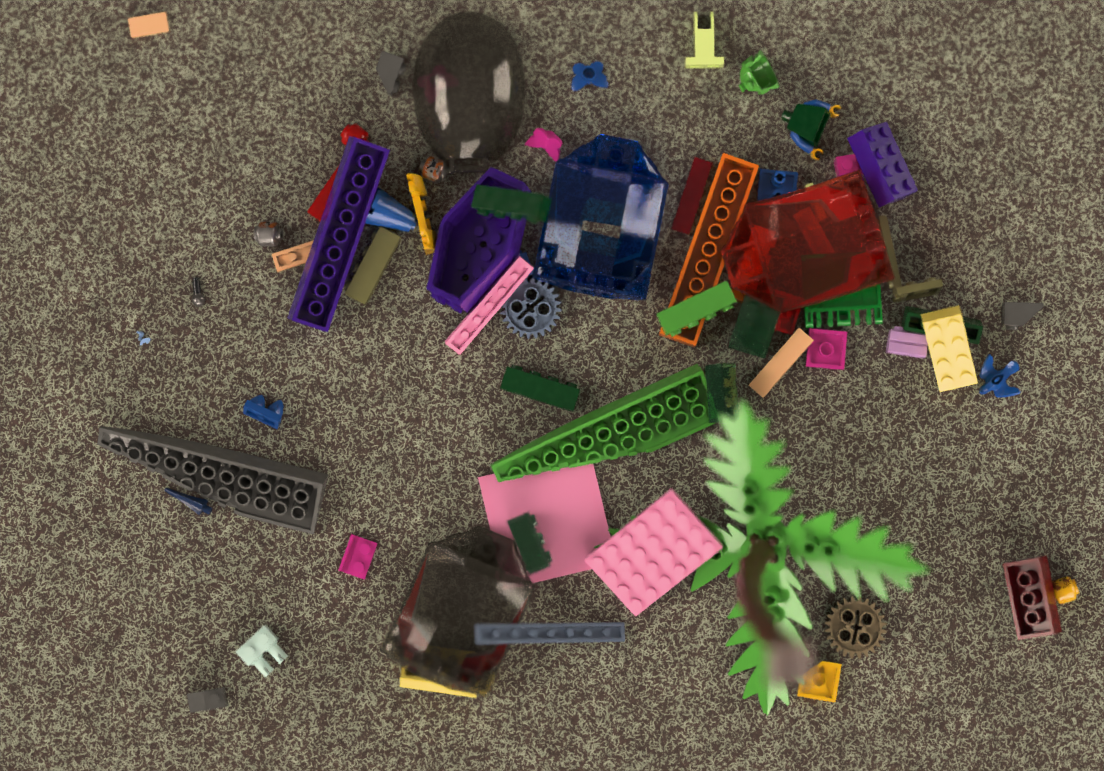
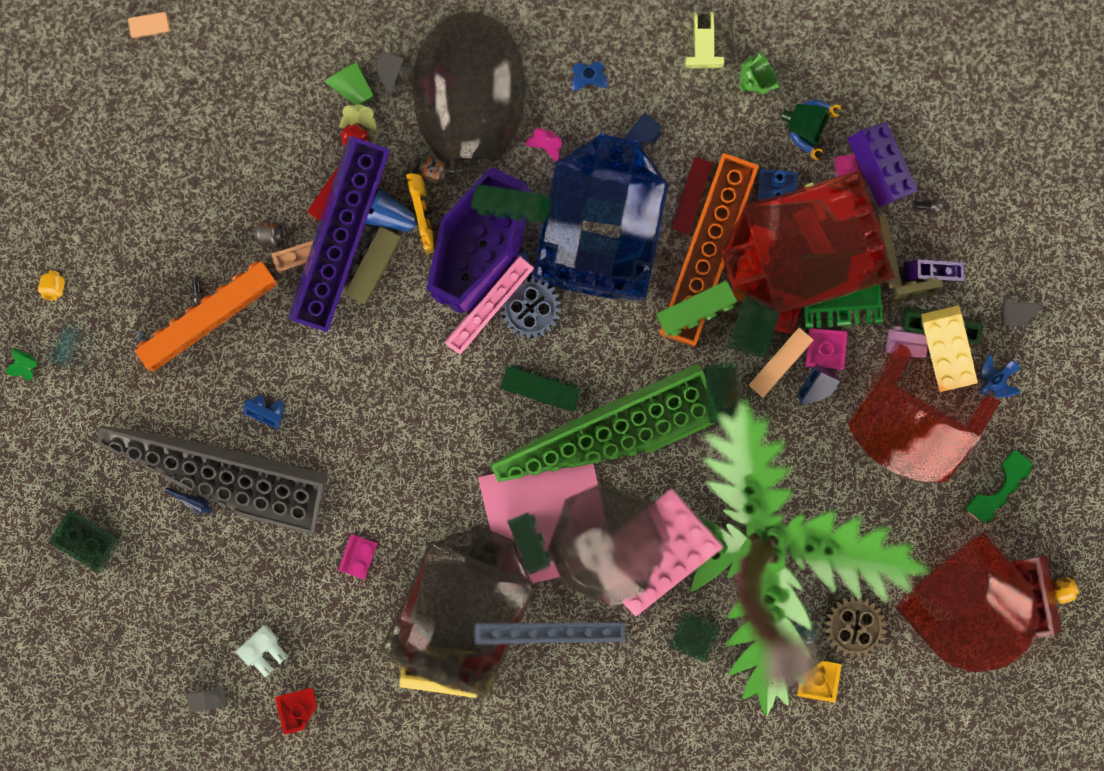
(22, 364): none -> green animal
(51, 285): none -> yellow head
(65, 346): none -> clear light blue slope
(85, 541): none -> clear green brick
(206, 316): none -> orange brick
(296, 709): none -> red plate
(351, 85): none -> bright green slope
(360, 115): none -> yellowish green animal
(608, 543): none -> clear smoke windscreen
(645, 130): none -> dark blue slope
(694, 637): none -> clear green brick
(807, 634): none -> clear light blue plate
(818, 385): none -> dark blue slope
(909, 433): none -> clear red windscreen
(920, 270): none -> dark purple slope
(935, 206): none -> piece
(974, 608): none -> clear red windscreen
(1014, 468): none -> green arch

